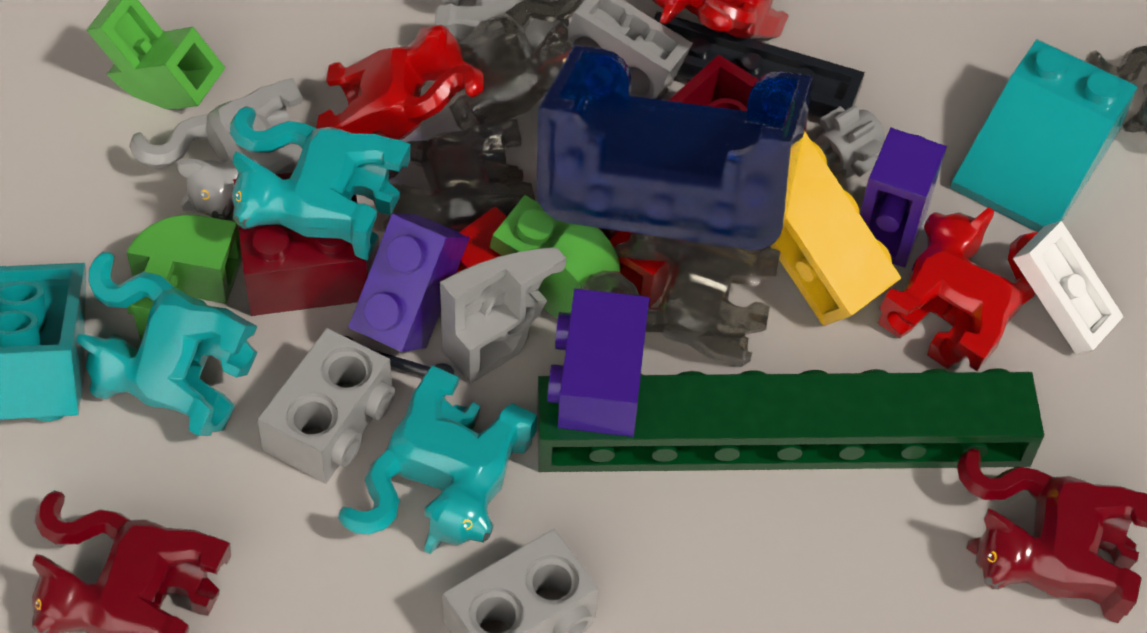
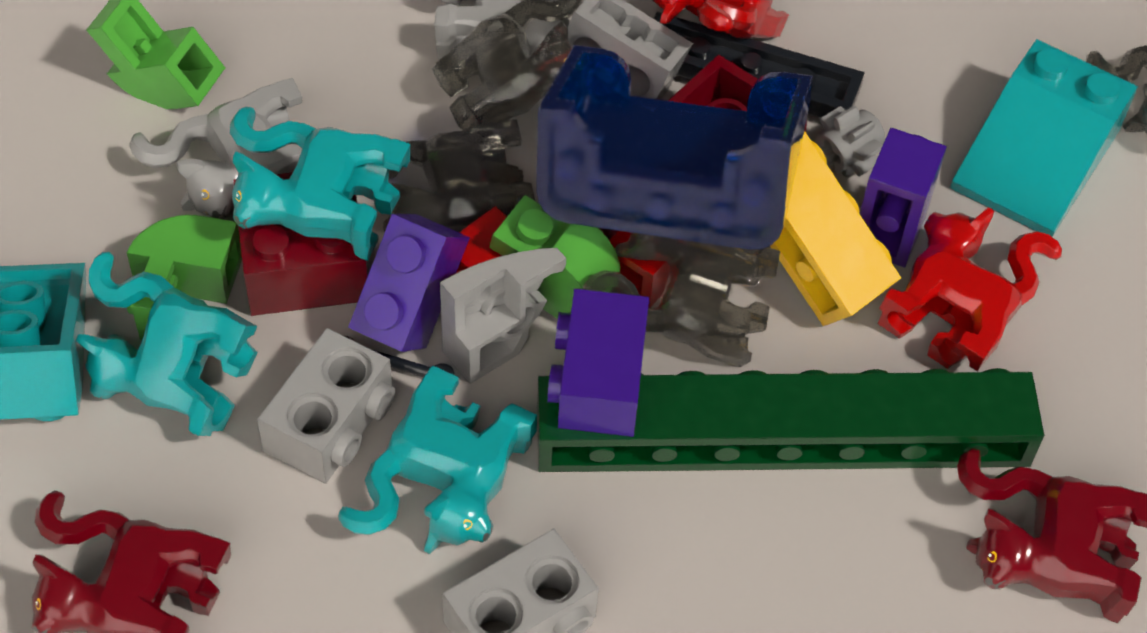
(387, 85): red animal -> none
(1068, 287): white plate -> none

